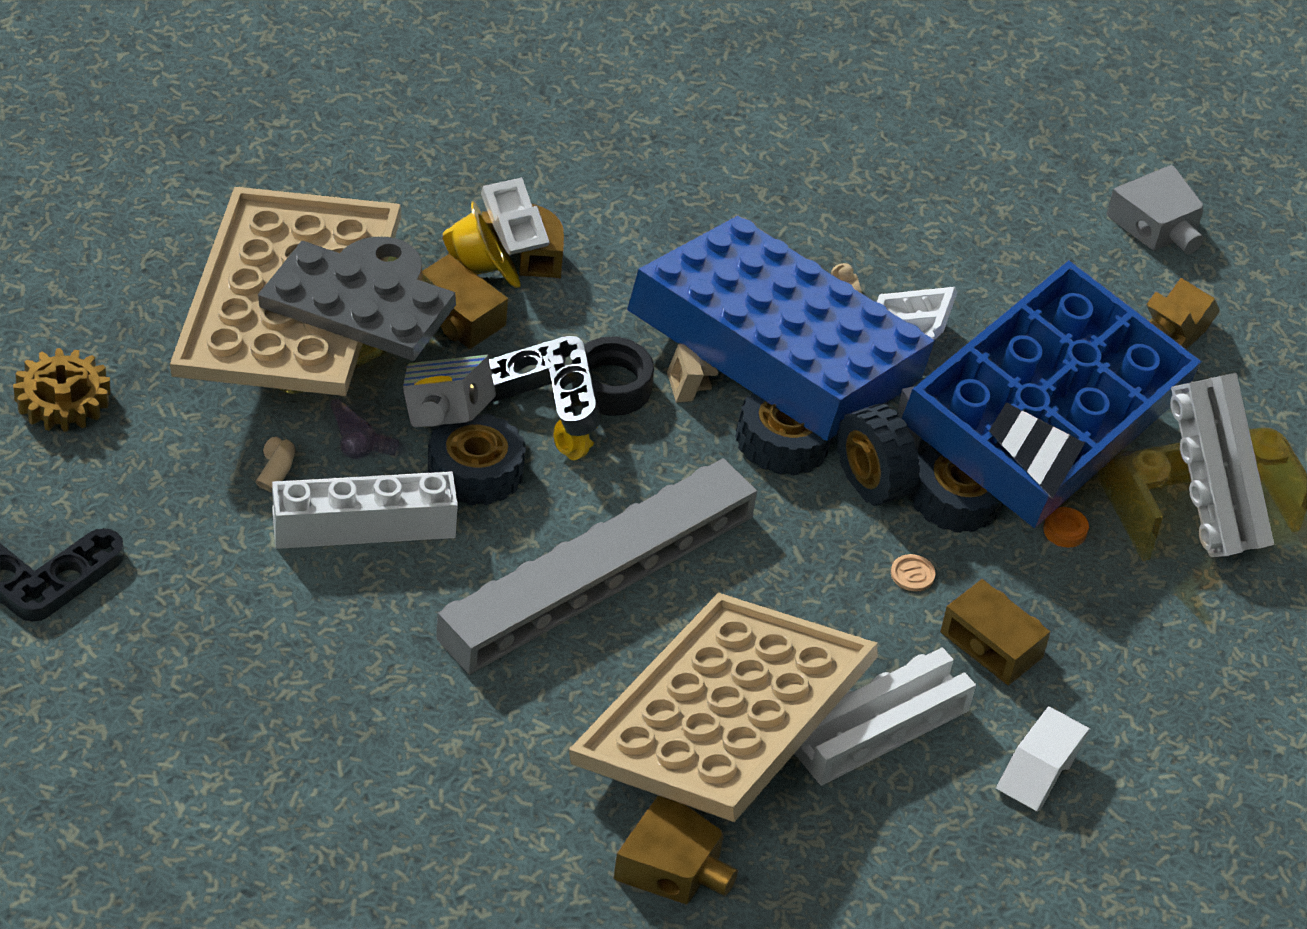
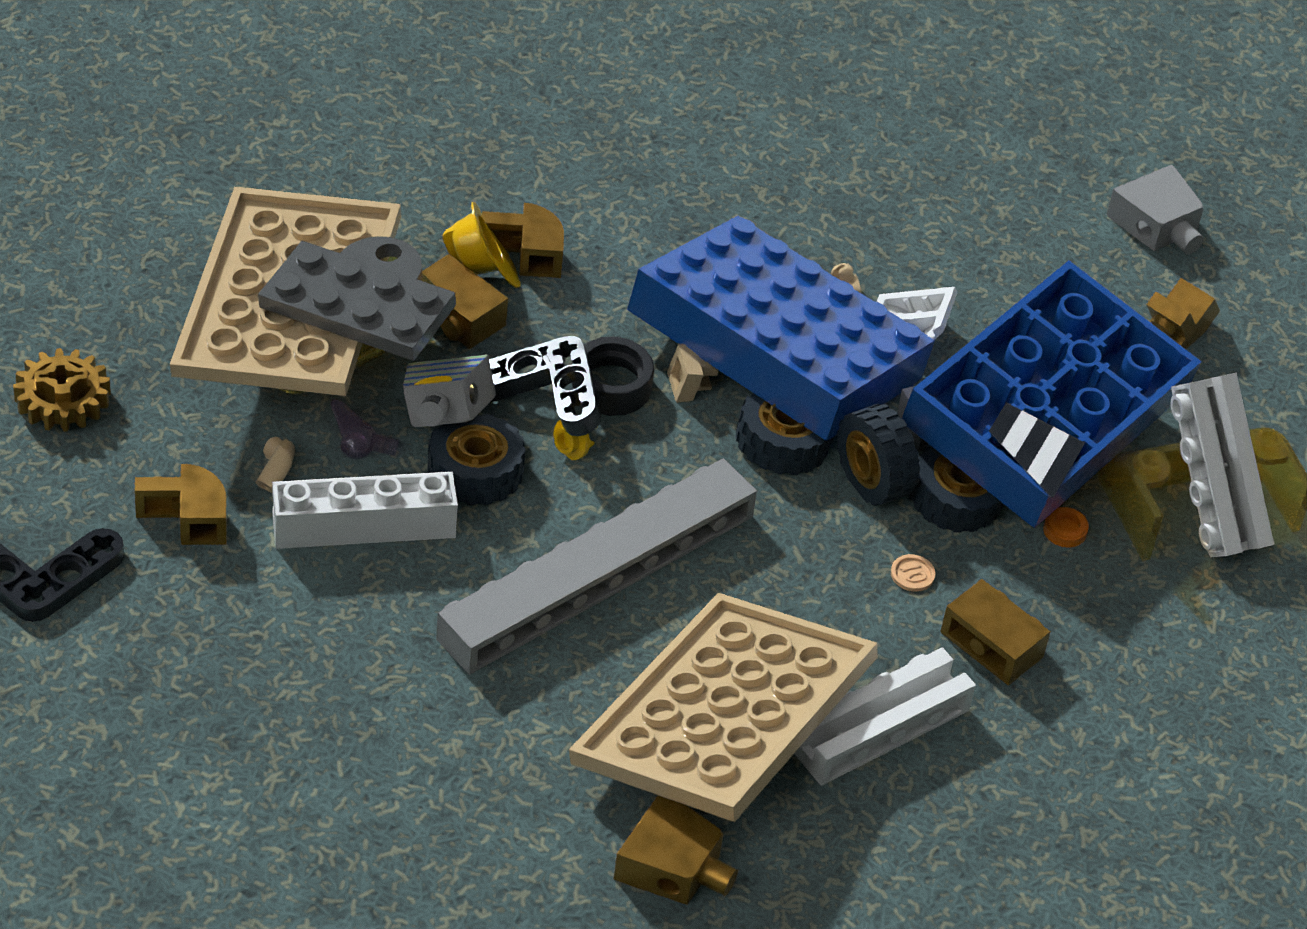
(194, 498): none -> pearl gold brick
(513, 216): white slope -> none
(1041, 758): white slope -> none

